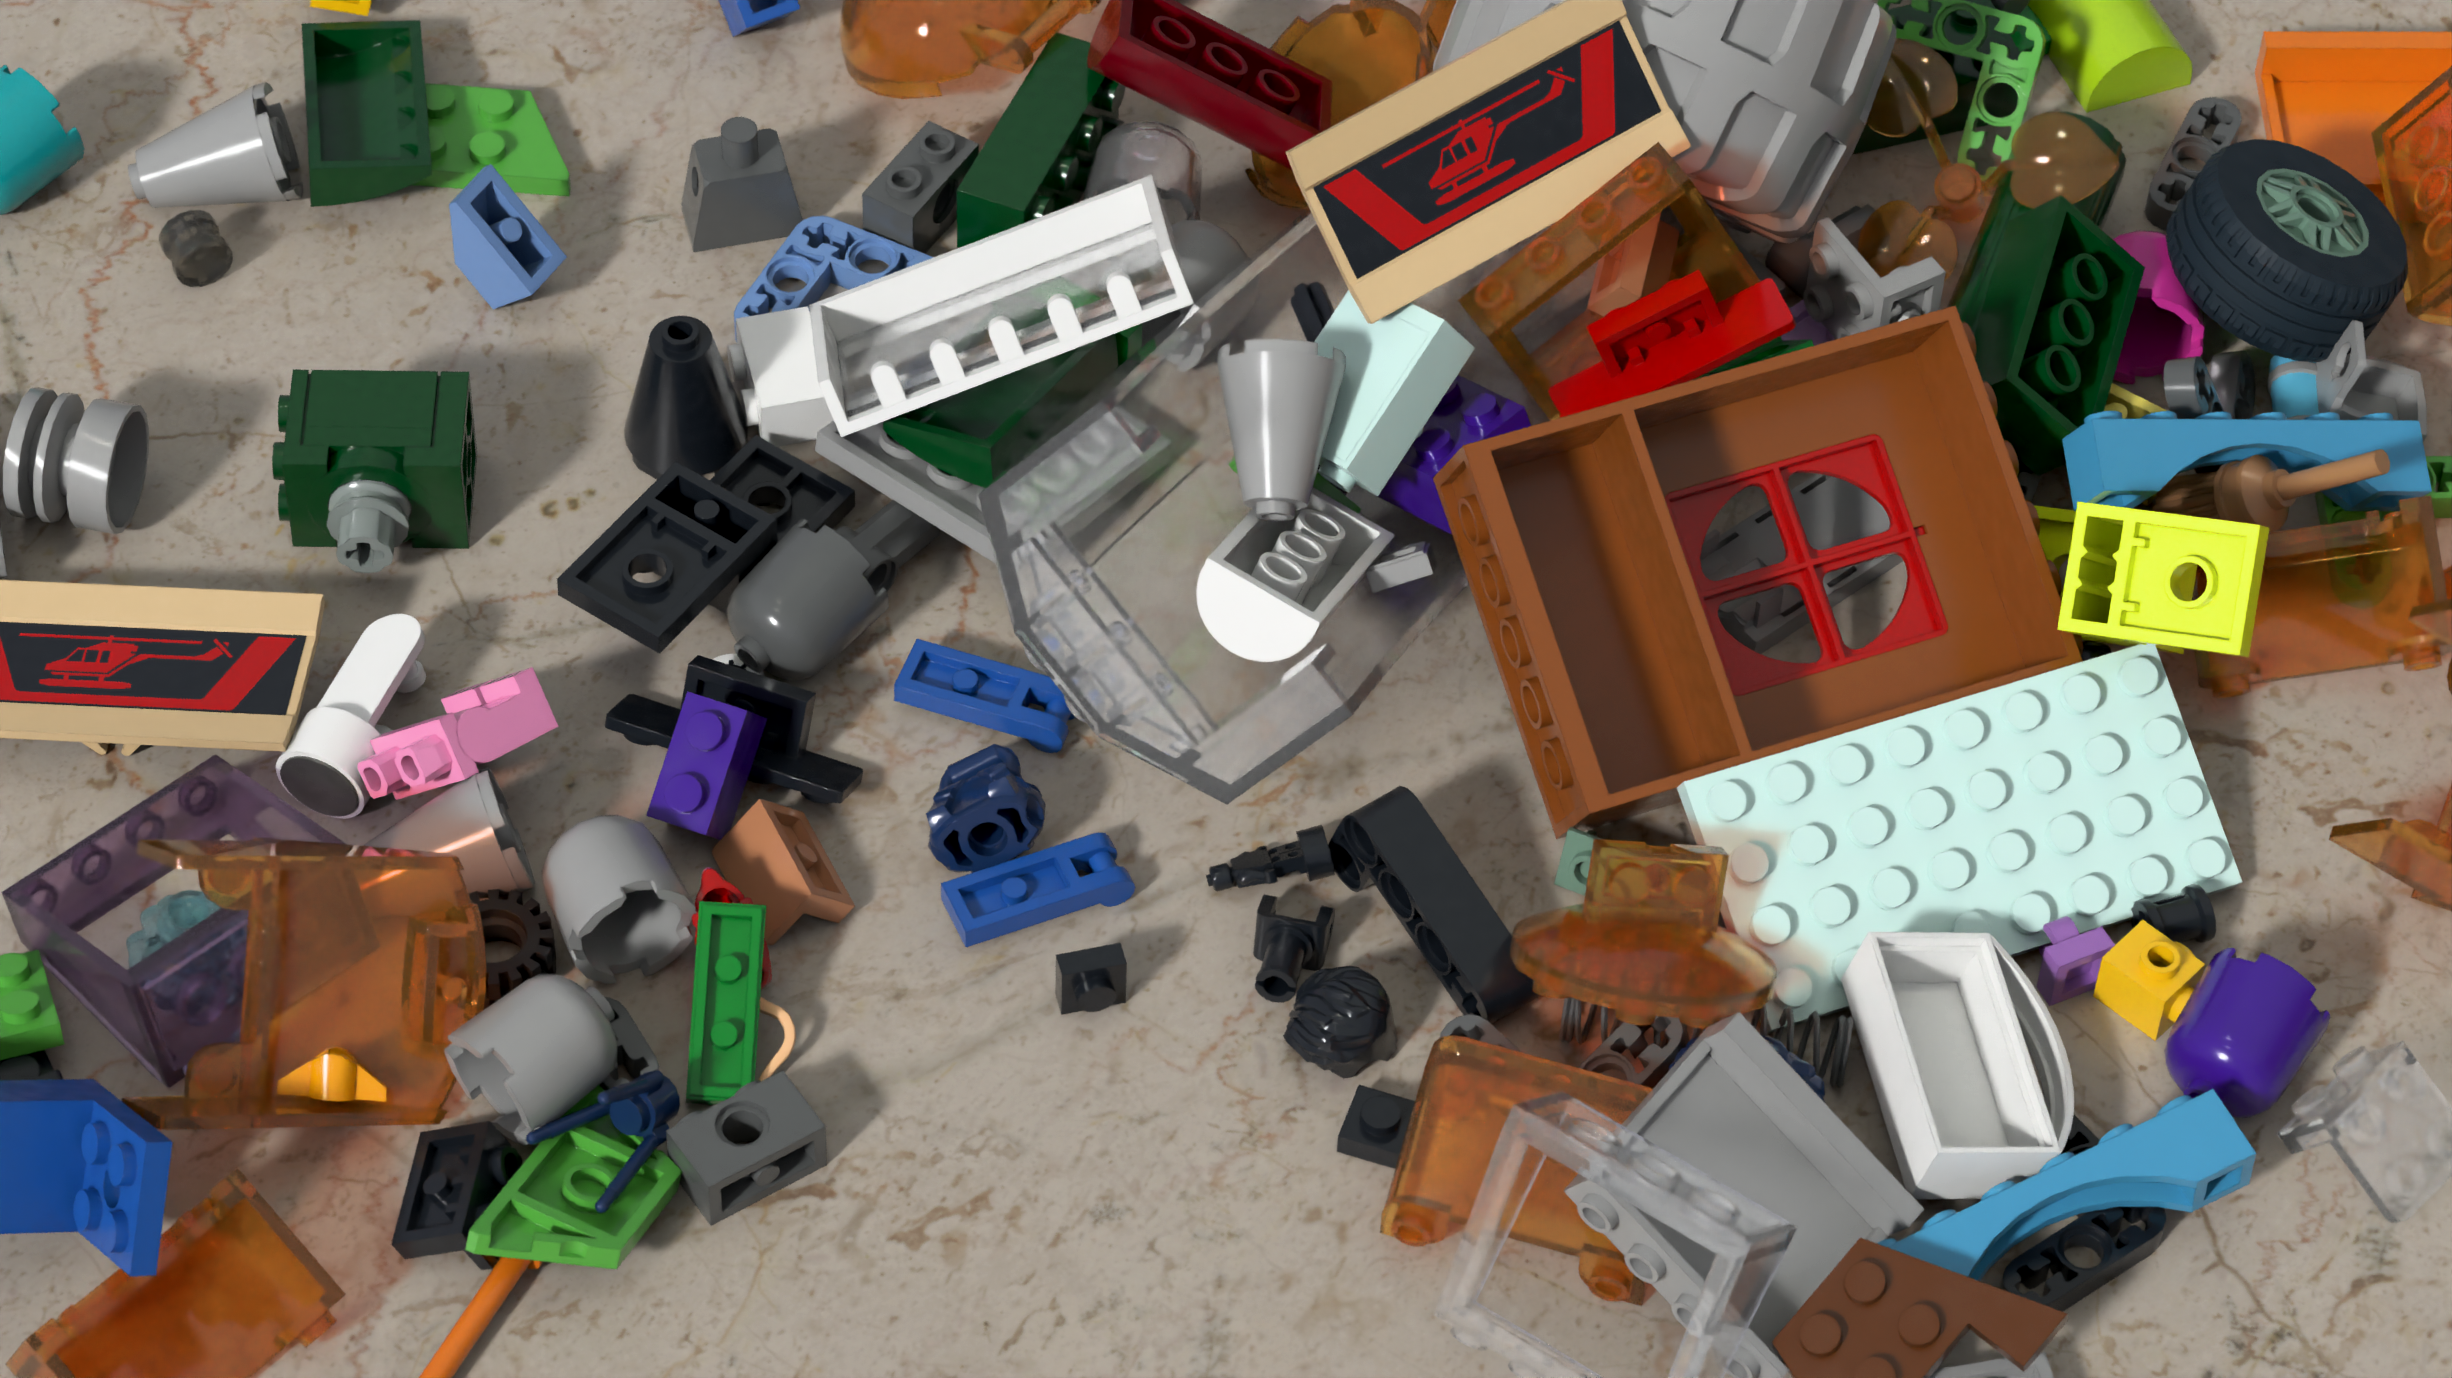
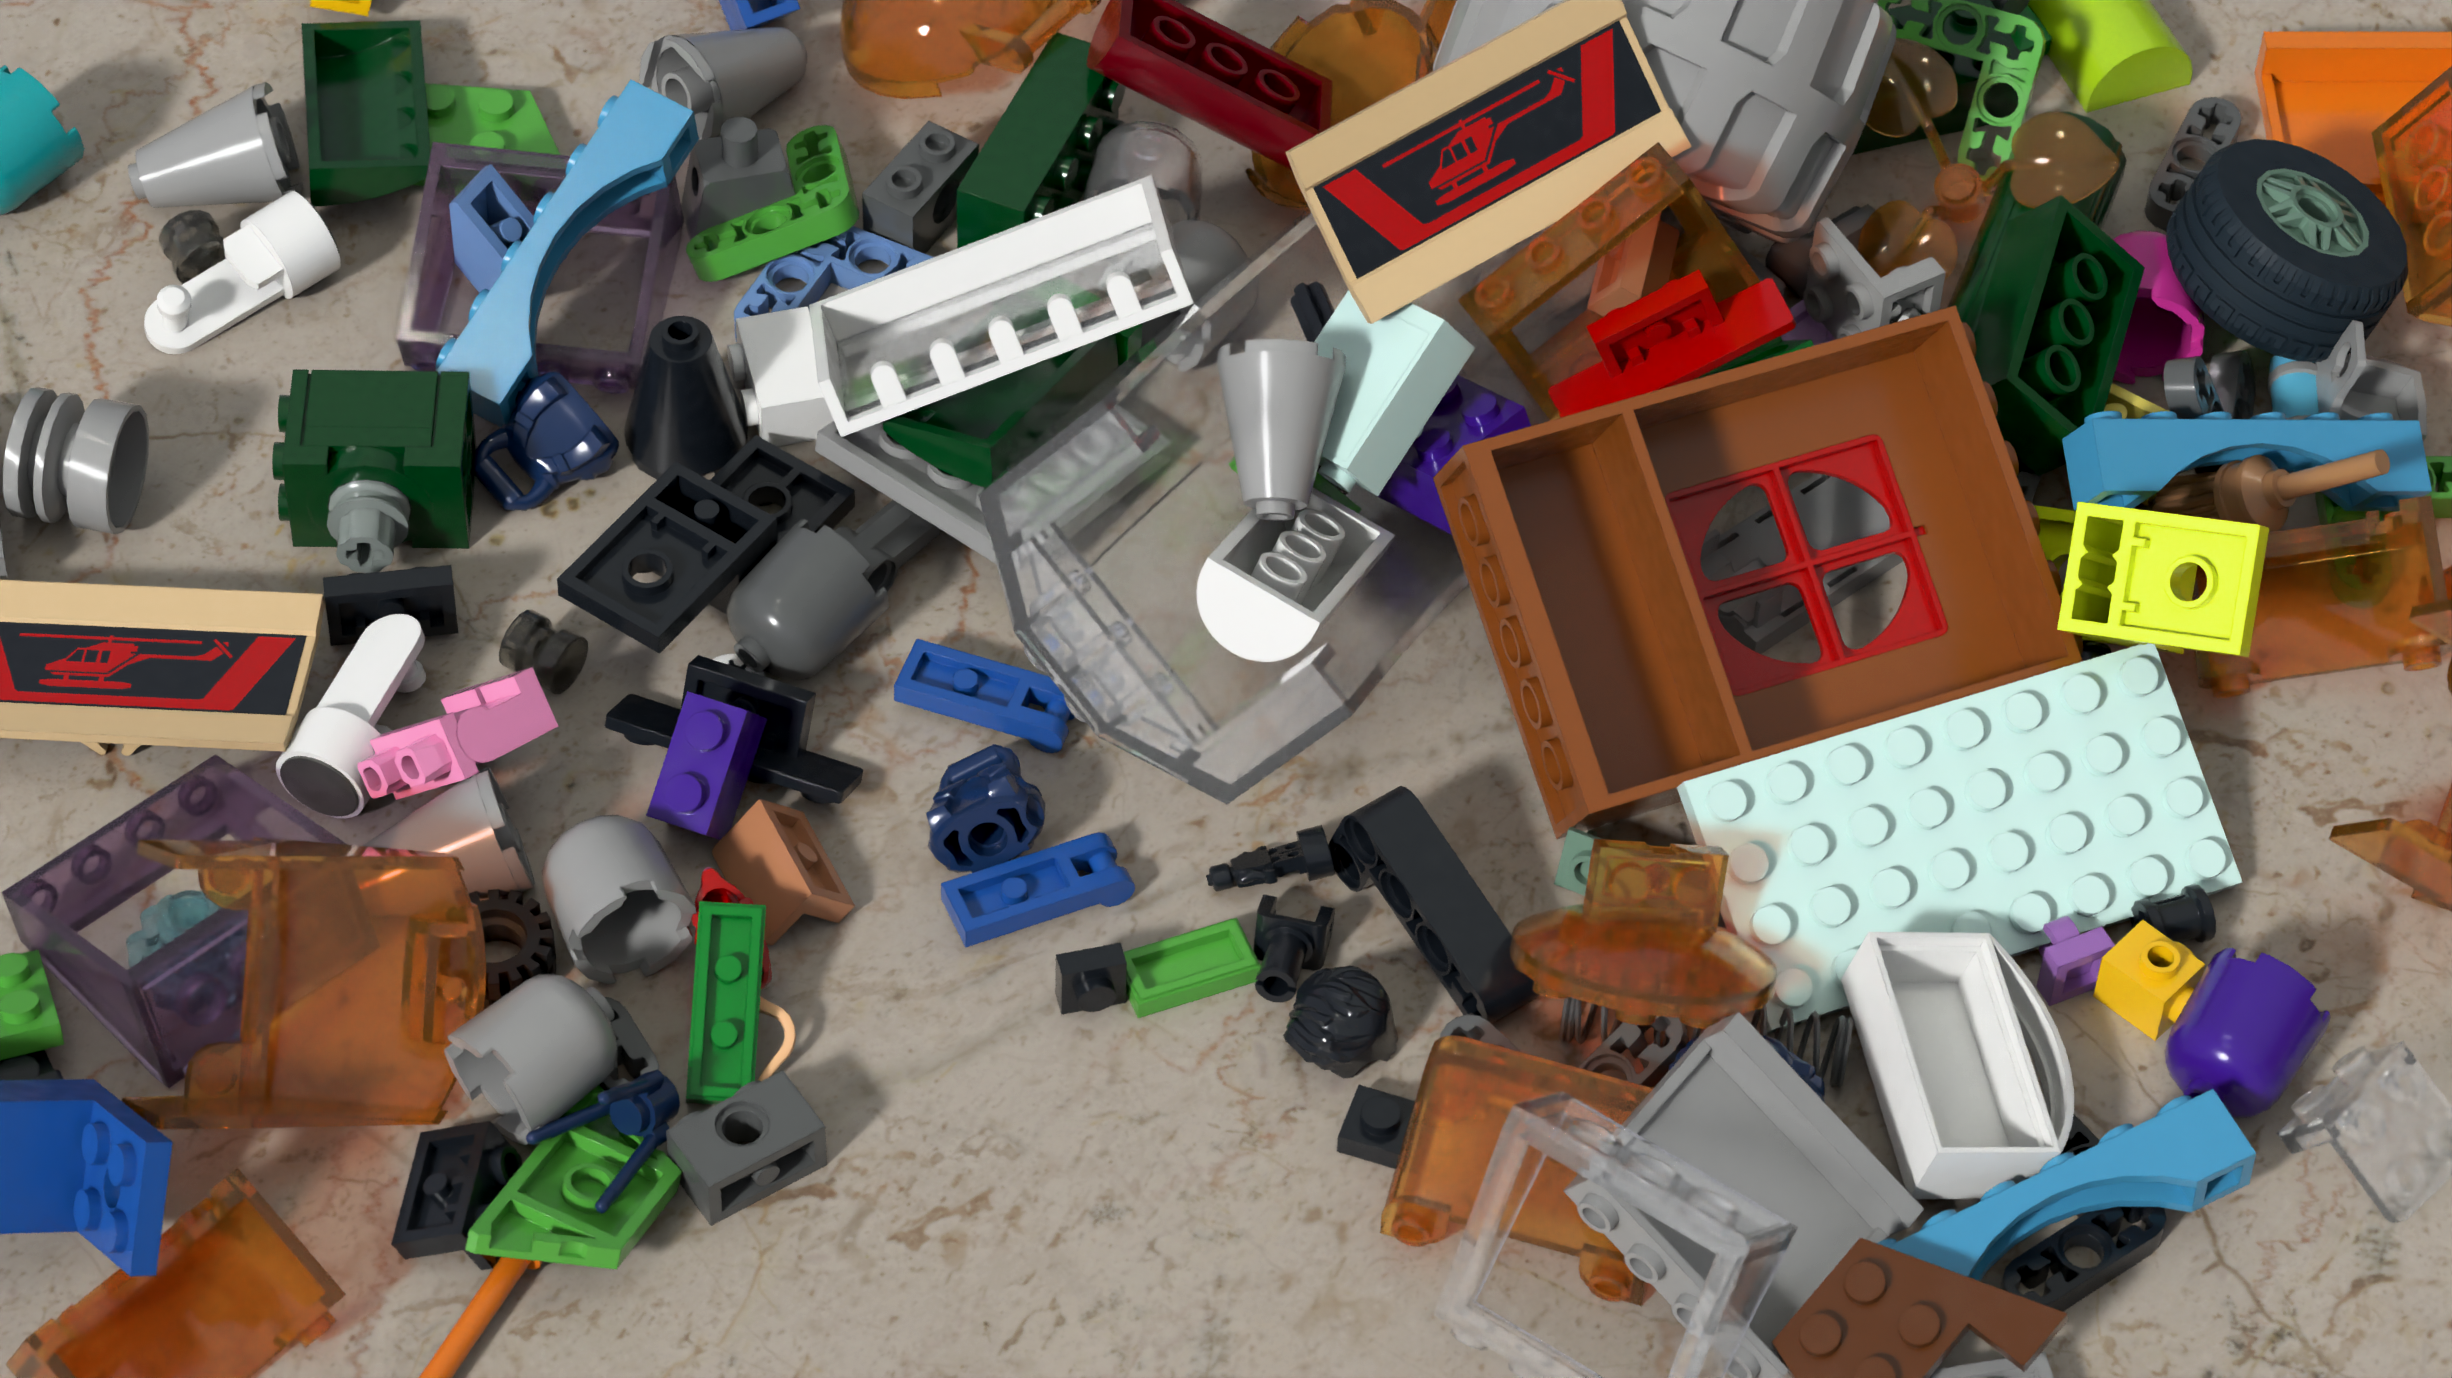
(270, 257): none -> white piece
(333, 1077): light orange piece -> none
(362, 598): none -> black bracket
(531, 177): none -> clear purple windscreen
(550, 438): none -> dark blue piece
(552, 653): none -> clear smoke wheel
(632, 154): none -> dark azure arch
(724, 72): none -> light grey cone
(818, 211): none -> bright green beam
(1189, 967): none -> bright green tile
(1401, 566): light grey tile -> none

